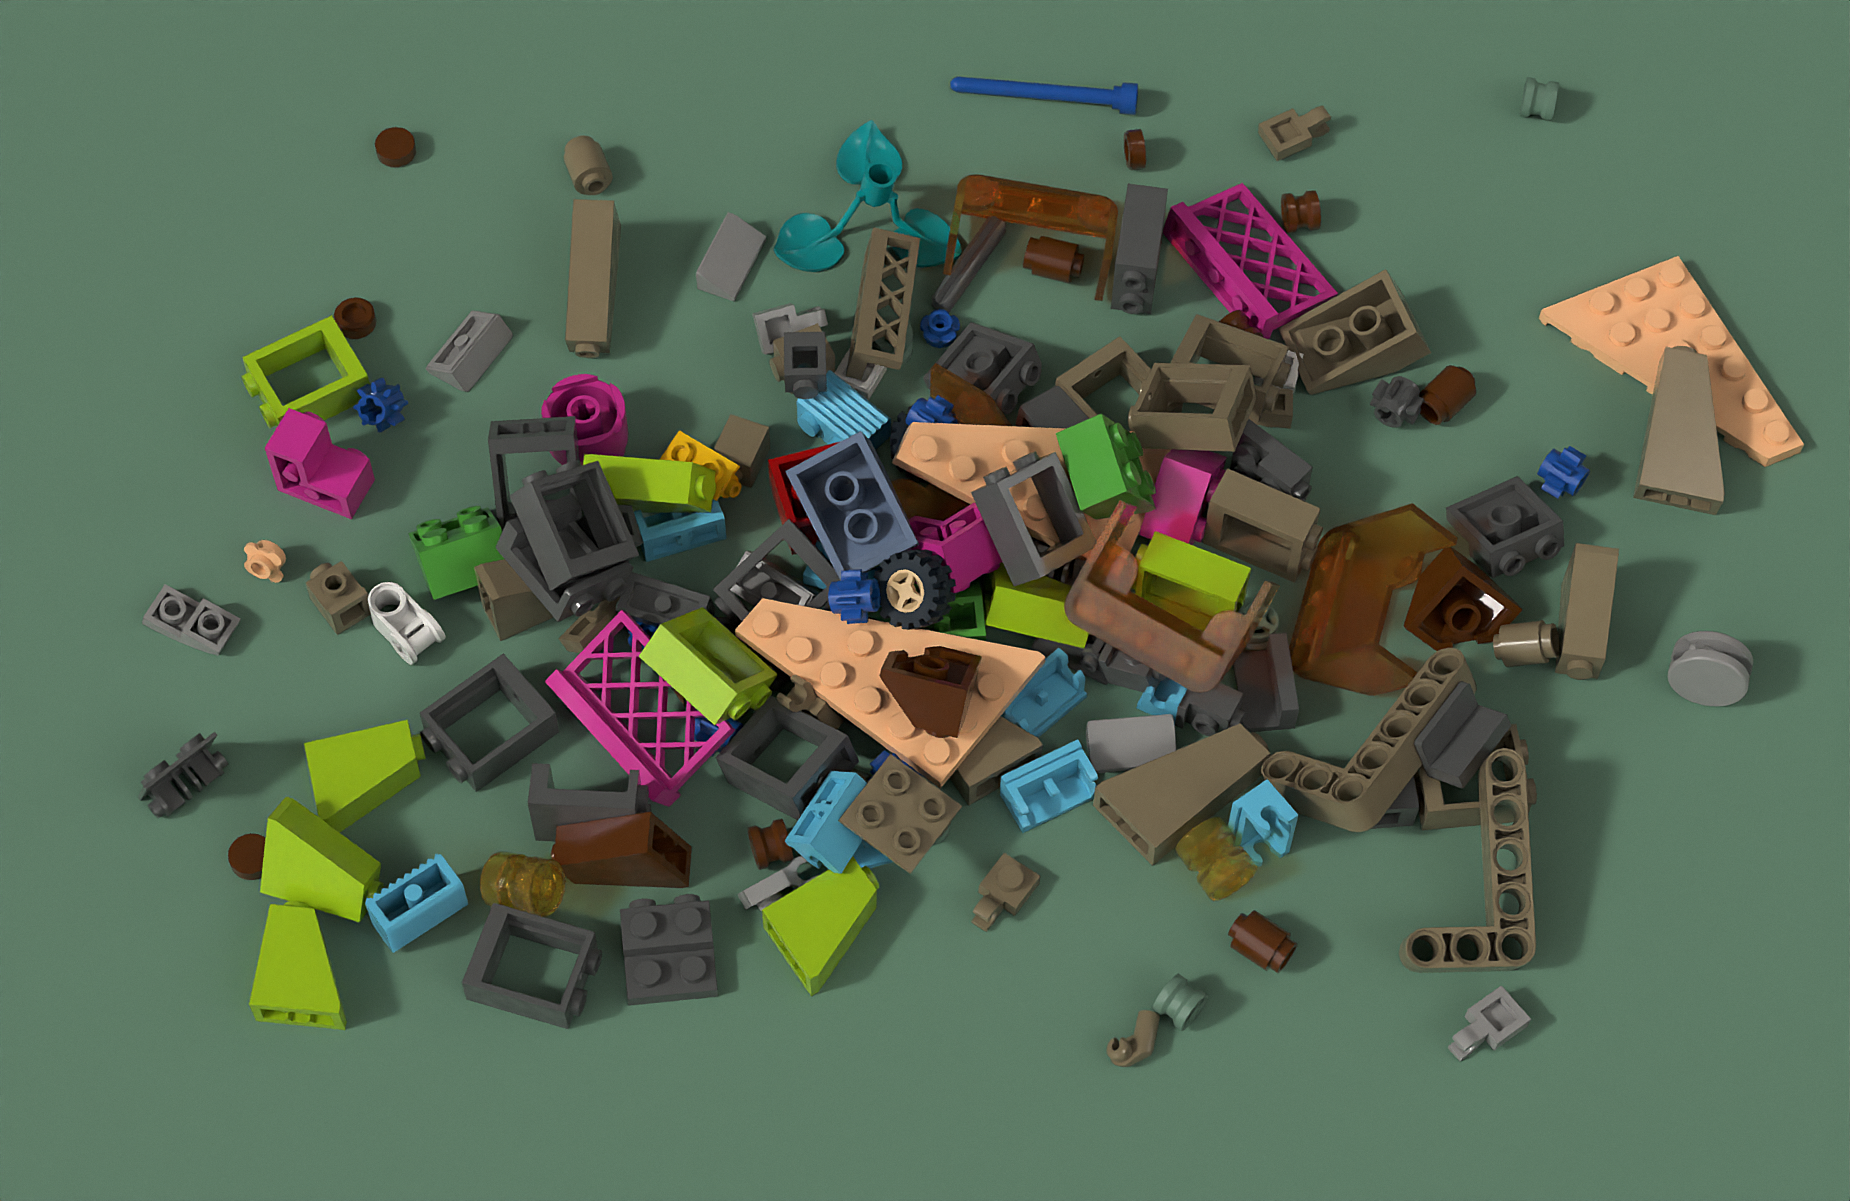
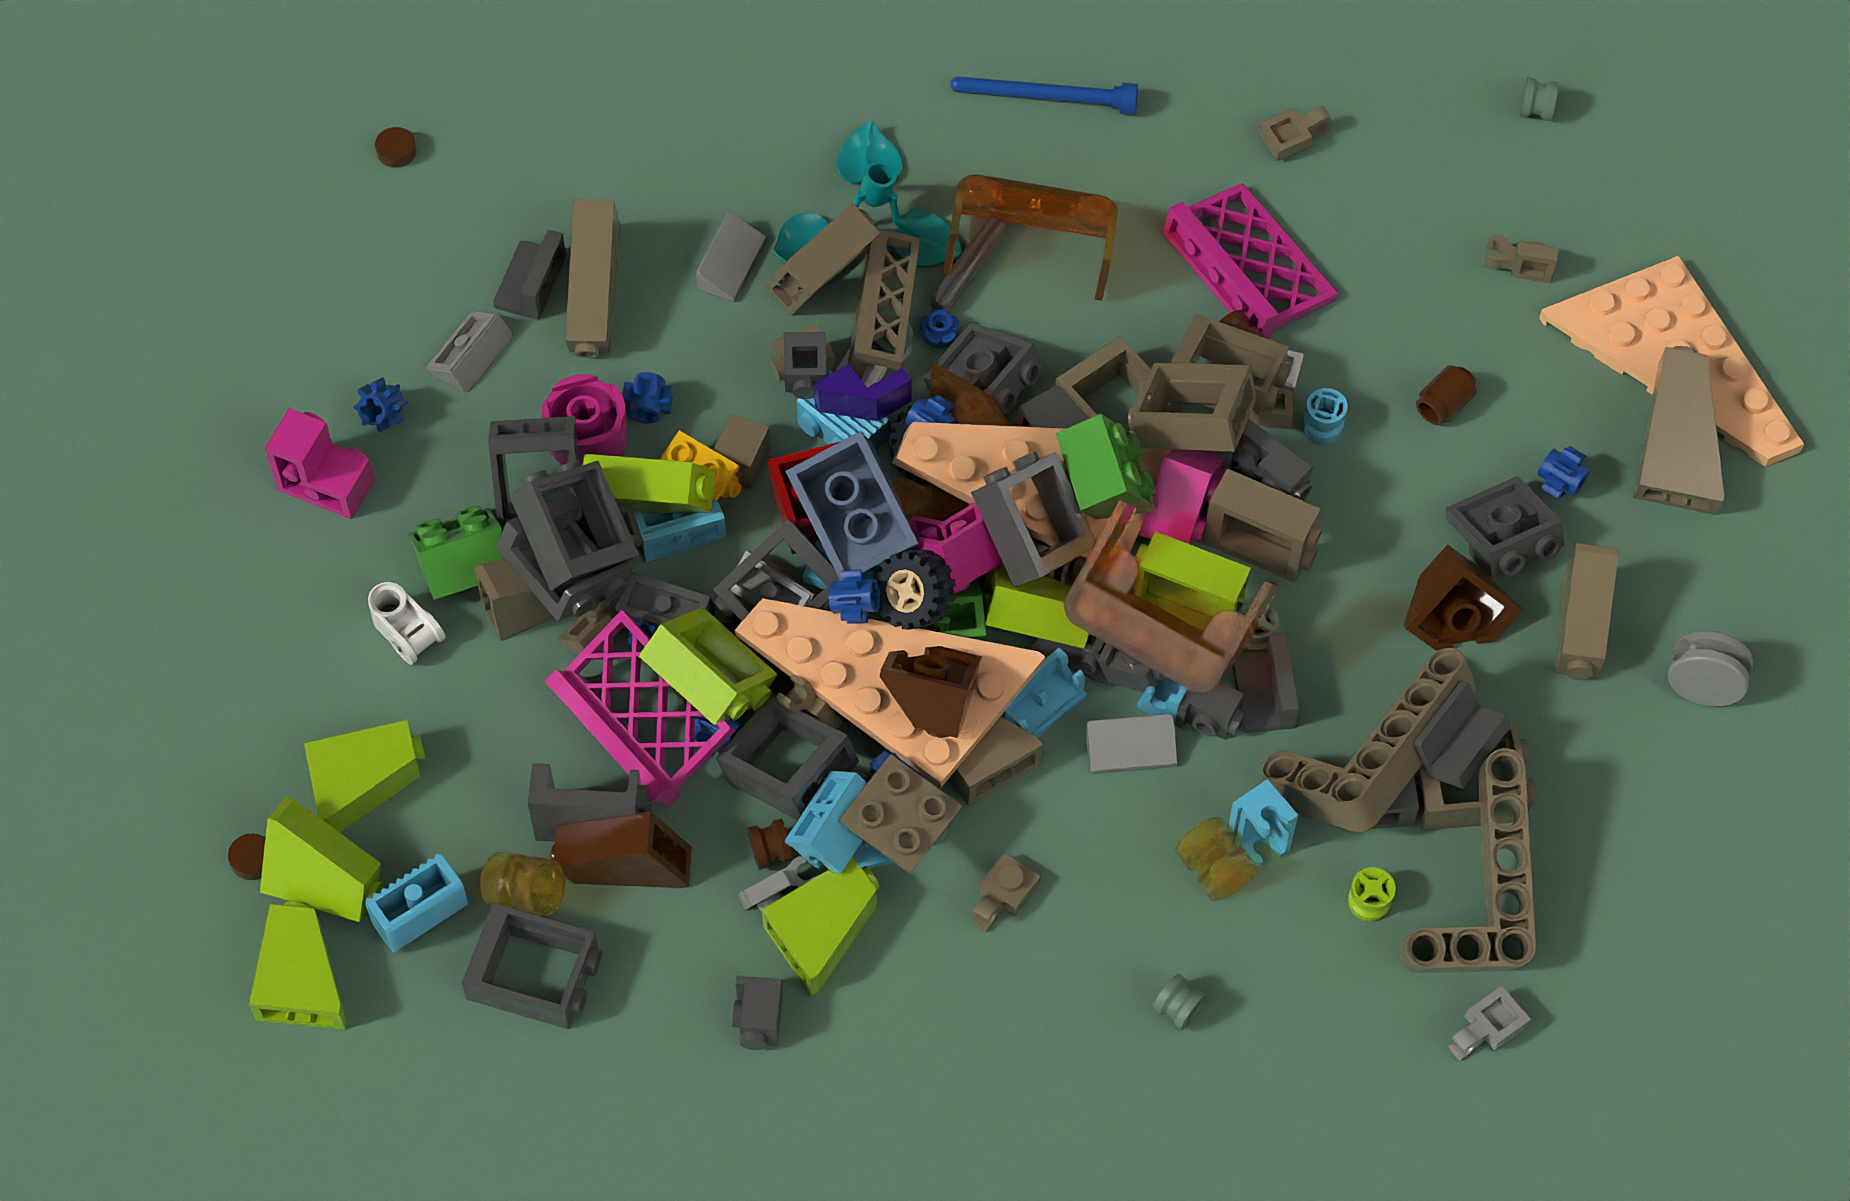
(190, 622): light grey slope -> none
(192, 755): dark grey hinge -> none
(265, 560): light nougat plate -> none
(295, 347): lime window -> none
(338, 596): dark tan brick -> none
(355, 318): reddish brown tile -> none
(495, 676): dark grey window -> none
(531, 276): none -> dark grey panel
(587, 165): dark tan brick -> none
(647, 397): none -> blue gear
(668, 950): dark grey plate -> none
(758, 1011): none -> dark grey brick
(775, 321): light grey plate -> none
(822, 258): none -> dark tan window
(848, 396): none -> dark purple slope
(1049, 786): medium azure hinge -> none
(1053, 259): reddish brown brick -> none
(1134, 149): reddish brown tile -> none
(1137, 1046): dark tan arm -> none
(1139, 249): dark grey window -> none
(1180, 790): dark tan slope -> none
(1262, 941): reddish brown brick -> none
(1300, 211): reddish brown wheel -> none
(1324, 416): none -> medium azure wheel
(1350, 598): clear orange windscreen -> none
(1355, 336): dark tan slope -> none
(1367, 884): none -> lime wheel
(1396, 401): dark grey gear -> none
(1526, 643): dark tan brick -> none
(1527, 261): none -> dark tan plate

